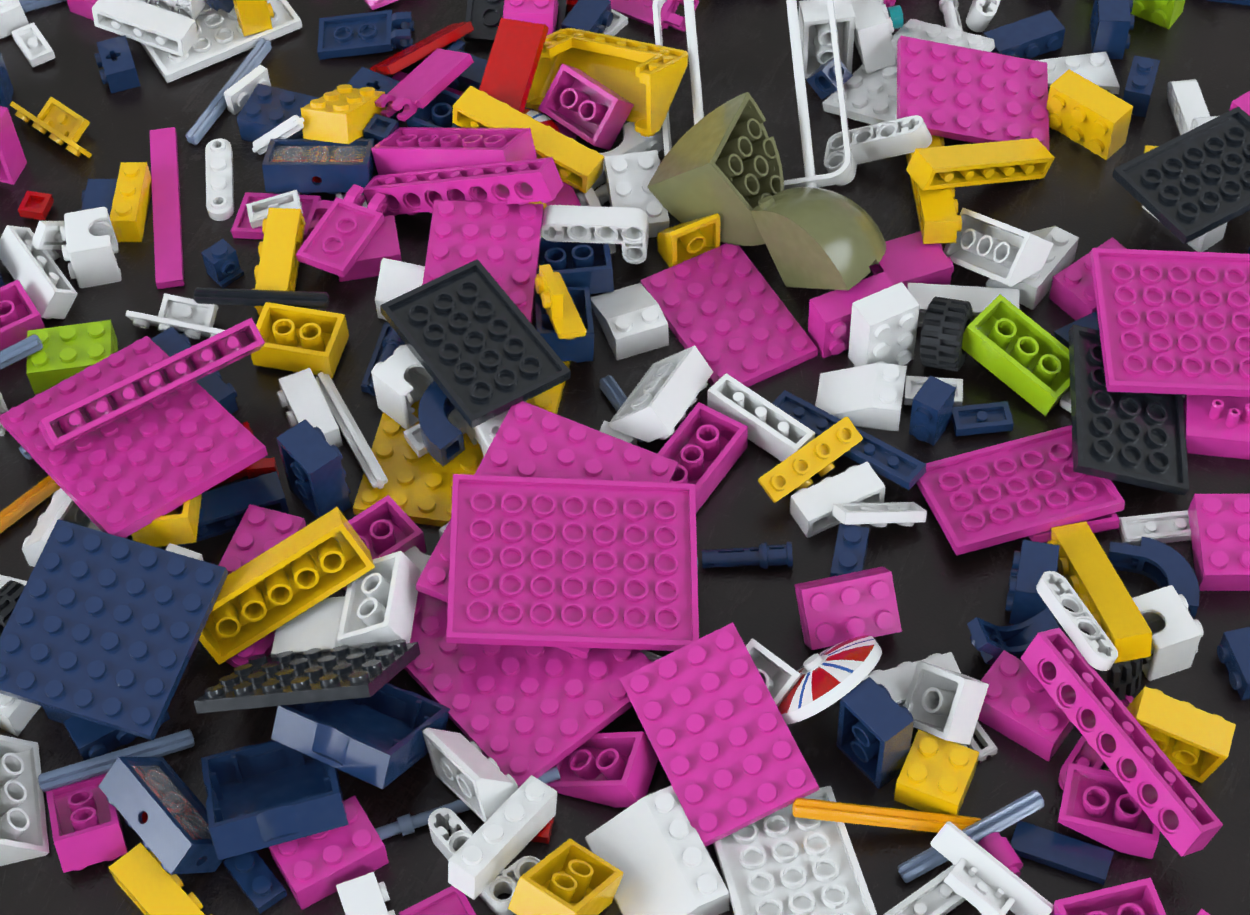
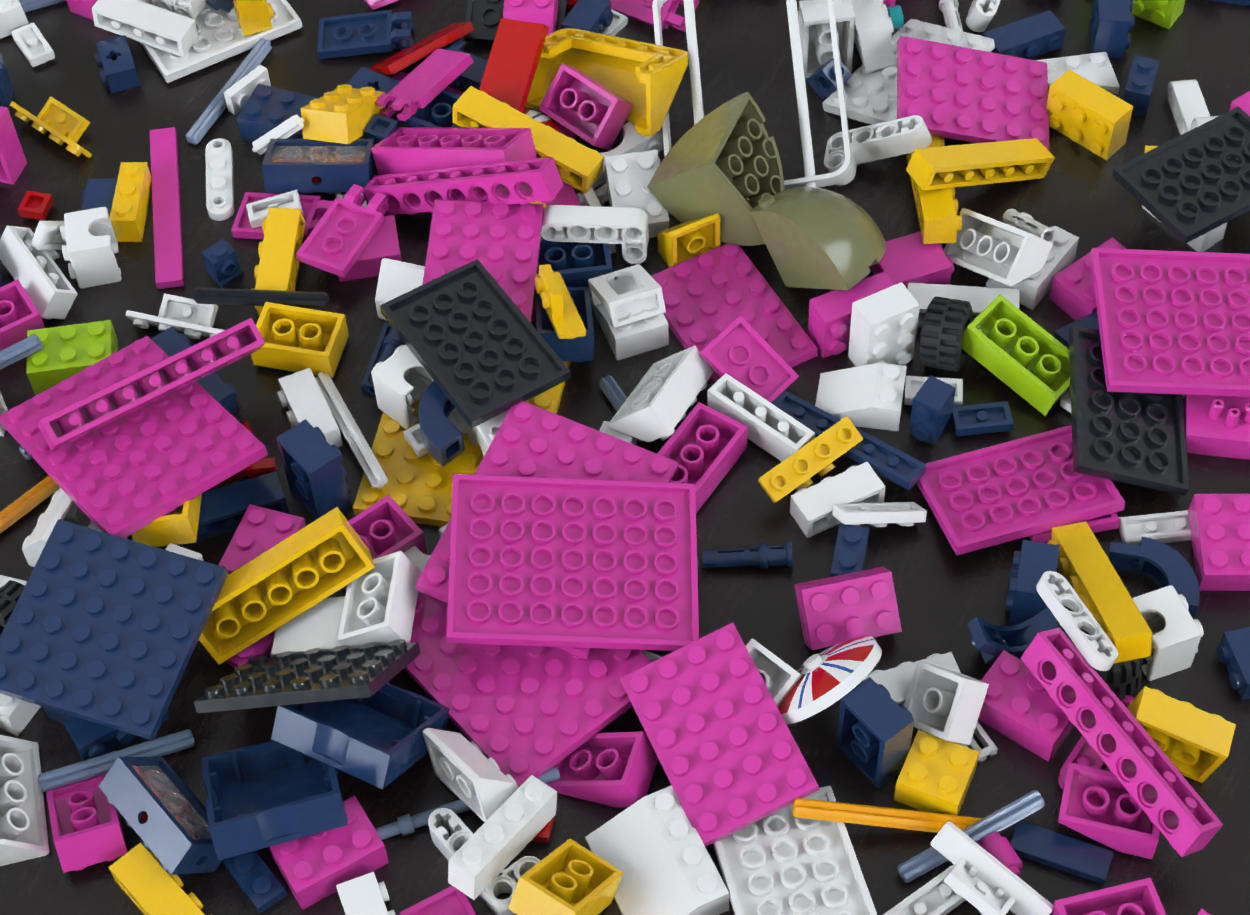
(629, 296): none -> white panel
(749, 360): none -> dark pink plate
(1026, 223): none -> white pin

